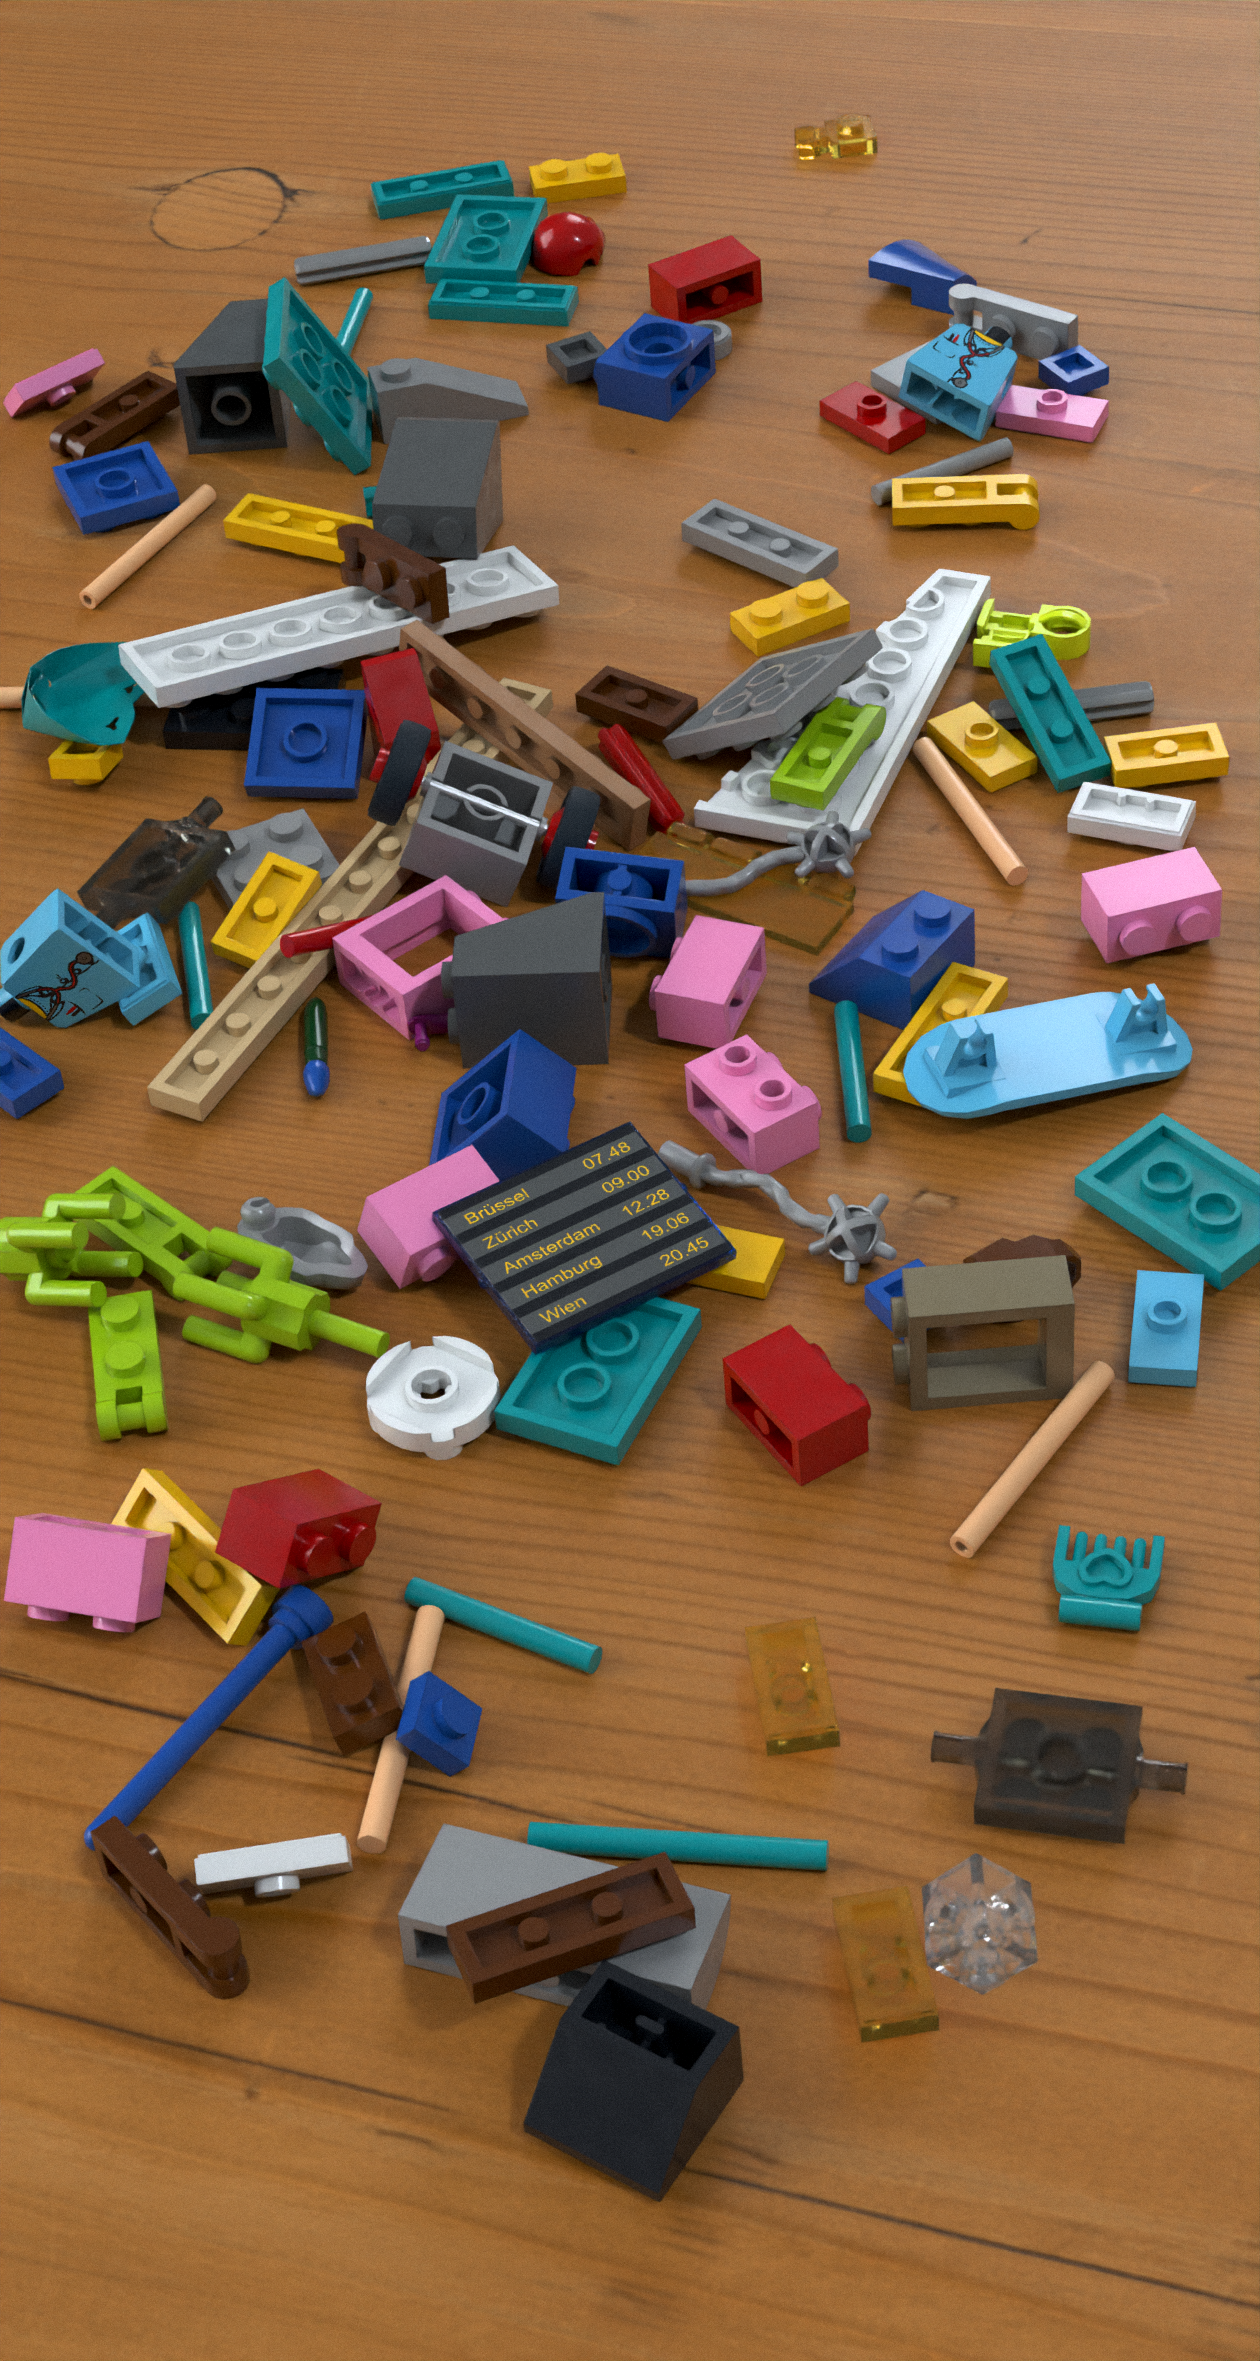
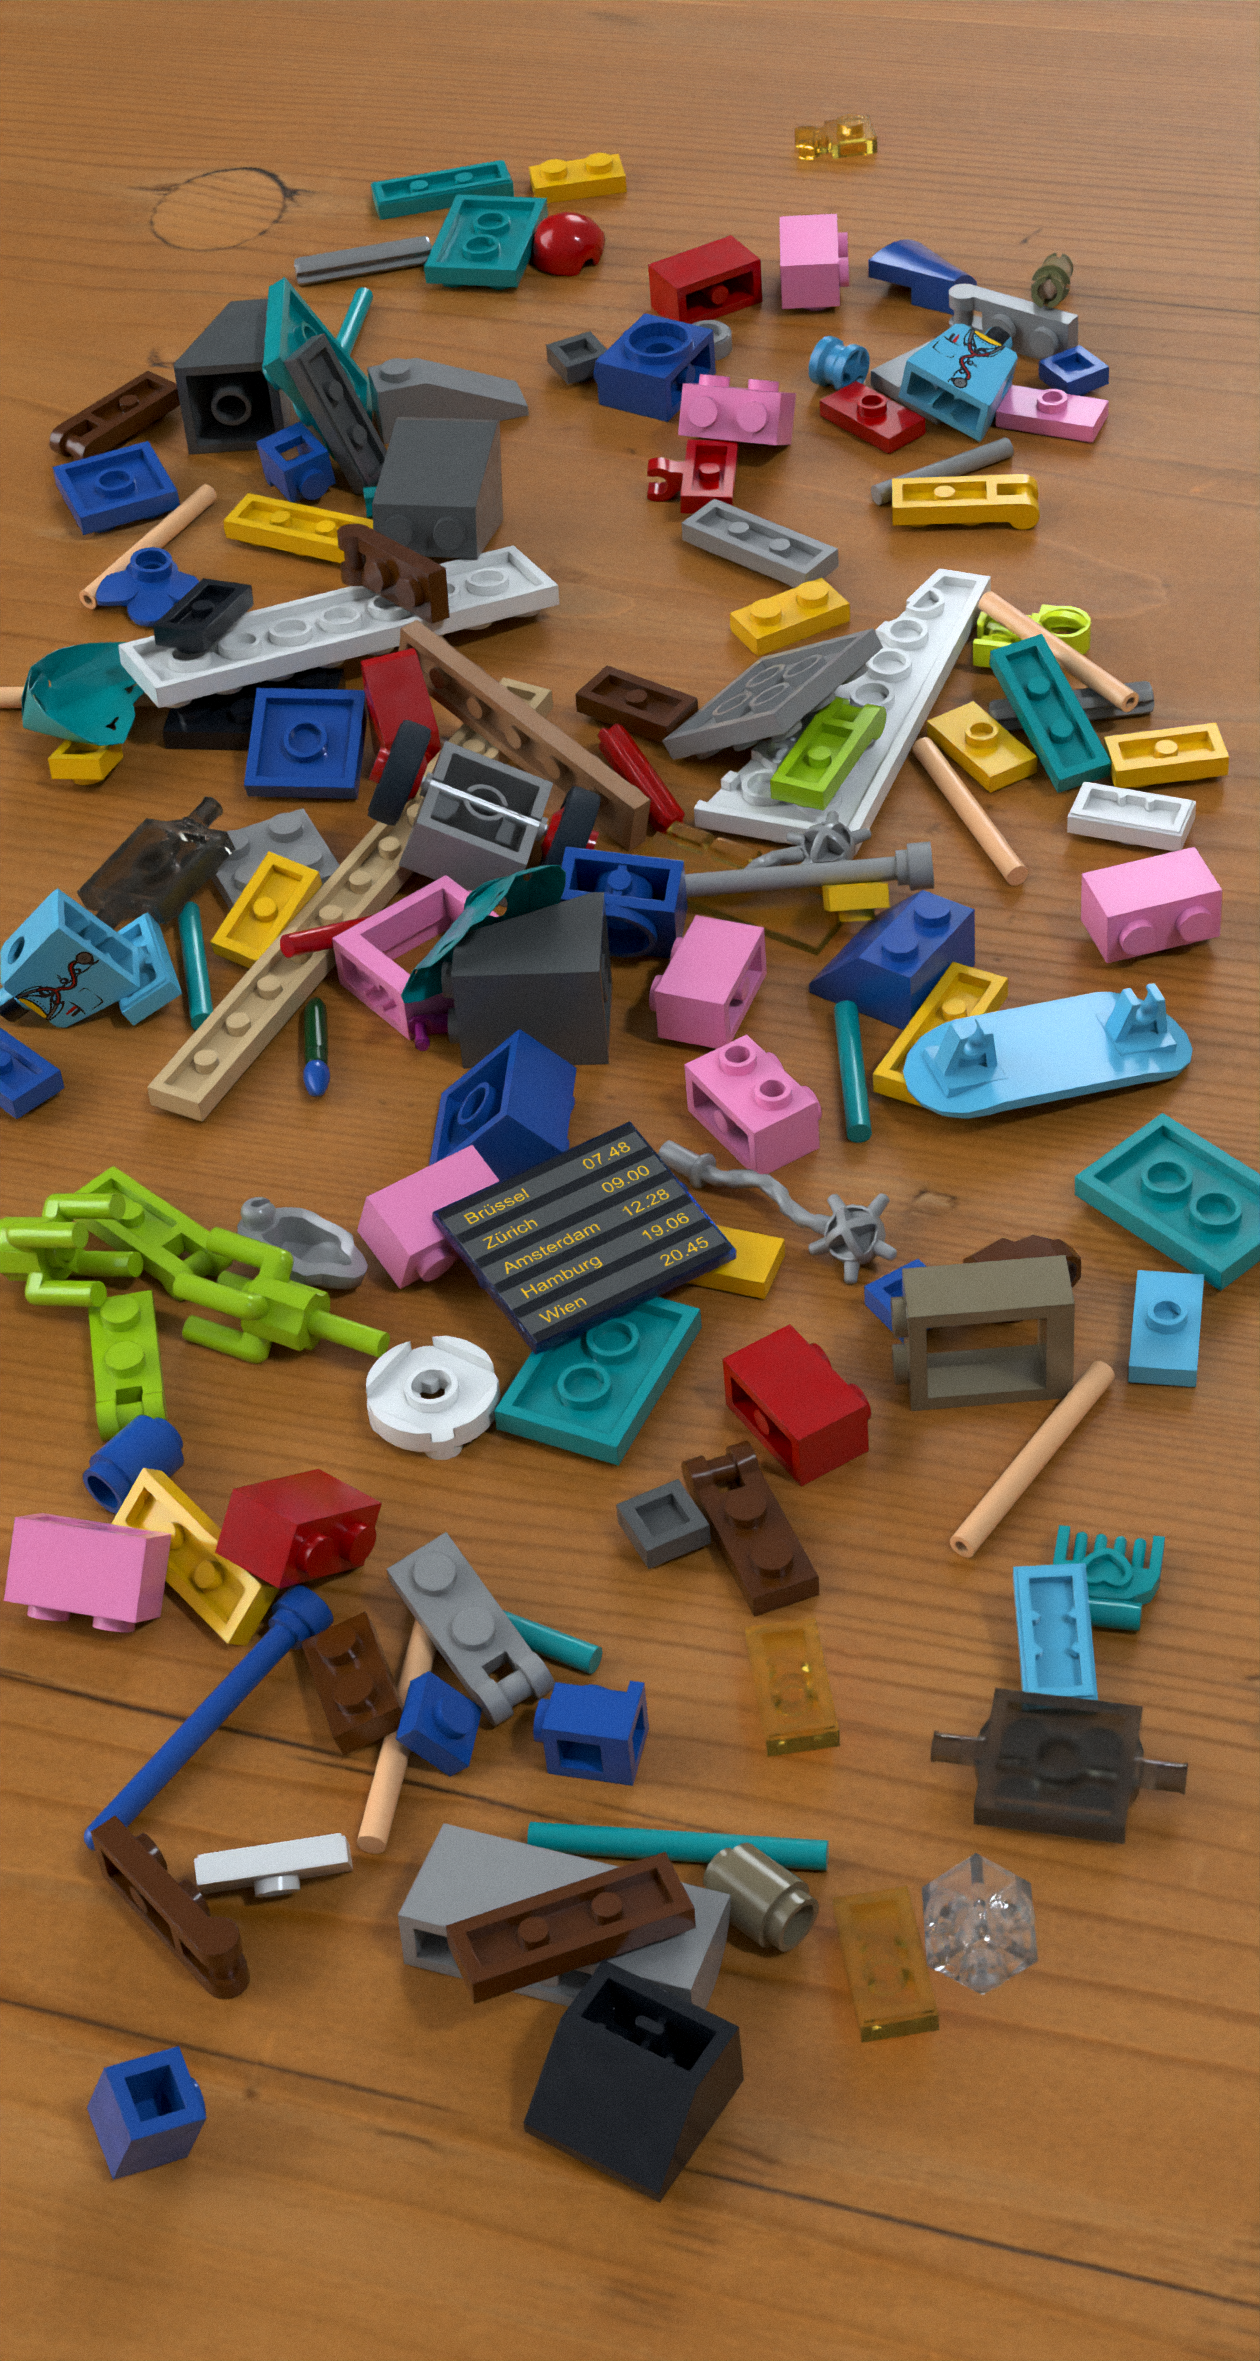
(54, 383): bright pink plate -> none
(137, 1446): none -> blue brick
(146, 587): none -> blue plate
(146, 2112): none -> blue brick
(203, 615): none -> black plate
(302, 476): none -> blue brick
(338, 412): none -> dark grey tile
(469, 1628): none -> light grey plate
(503, 302): teal tile -> none
(522, 896): none -> teal piece
(593, 1731): none -> blue brick
(663, 1523): none -> dark grey plate
(704, 476): none -> red plate
(736, 413): none -> bright pink brick
(751, 1530): none -> reddish brown plate
(765, 1897): none -> dark tan brick
(812, 261): none -> bright pink brick
(837, 363): none -> dark azure wheel
(856, 900): none -> yellow plate
(908, 867): none -> light grey piece
(1052, 280): none -> olive pin
(1055, 1630): none -> medium azure plate
(1066, 656): none -> light nougat piece

